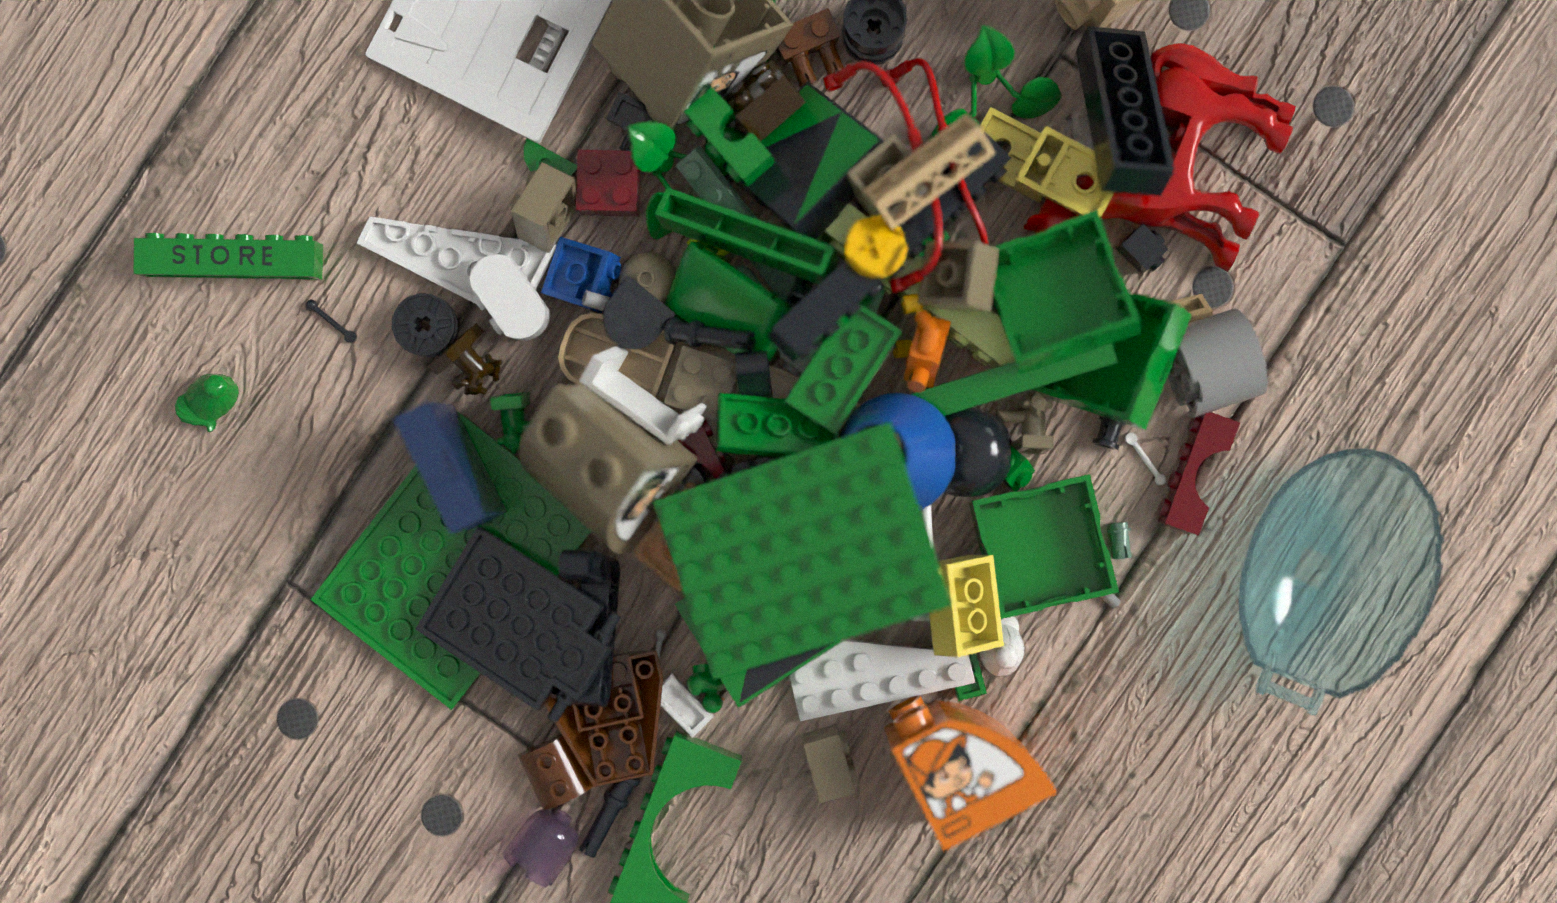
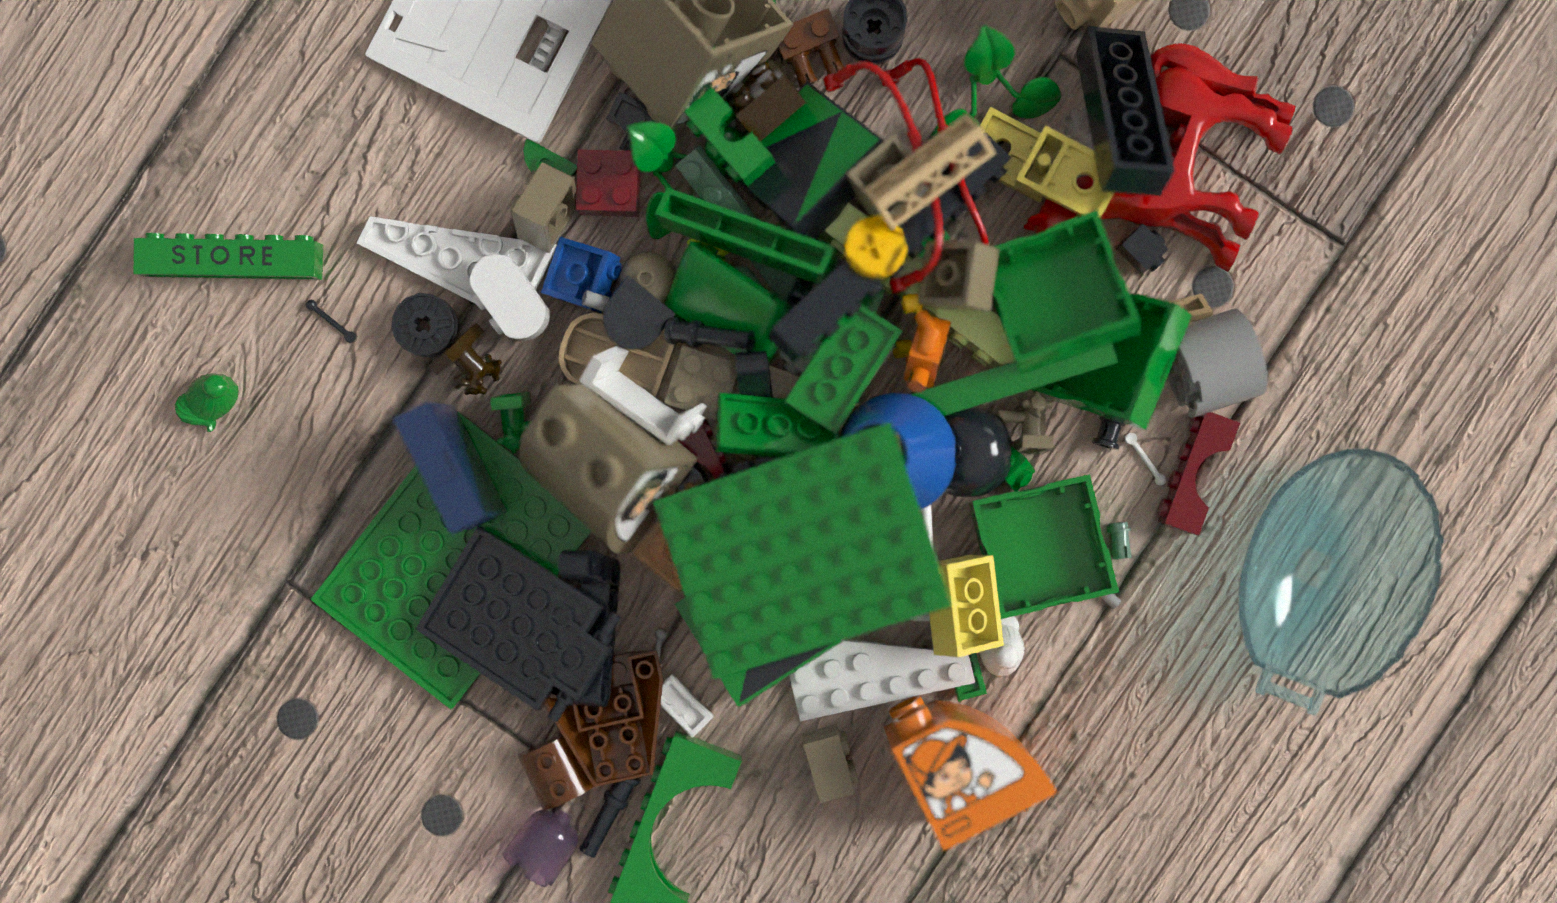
(702, 682): green animal -> none

